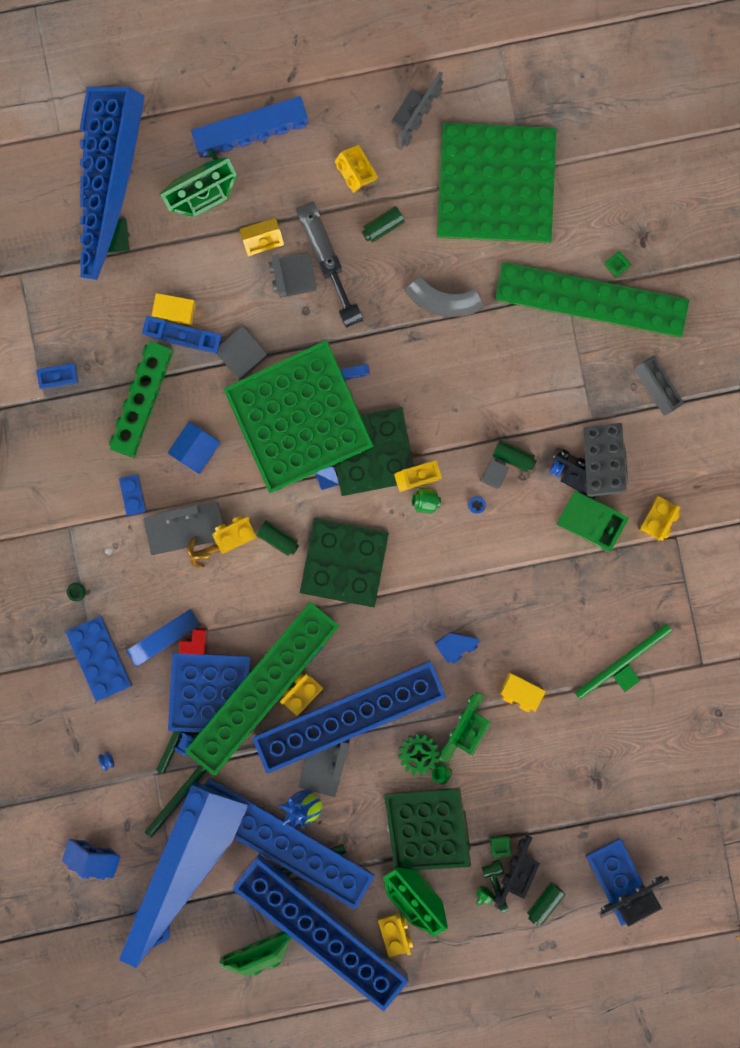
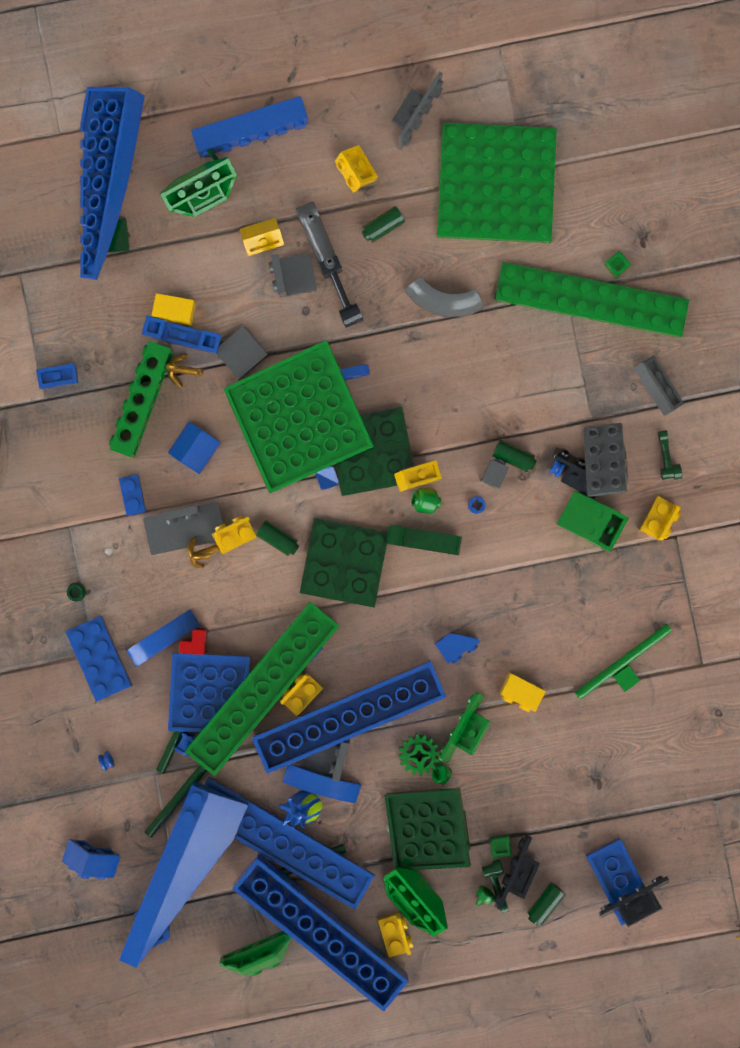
(172, 367): none -> pearl gold piece
(321, 784): none -> blue slope
(423, 540): none -> dark green beam
(669, 470): none -> dark green brick

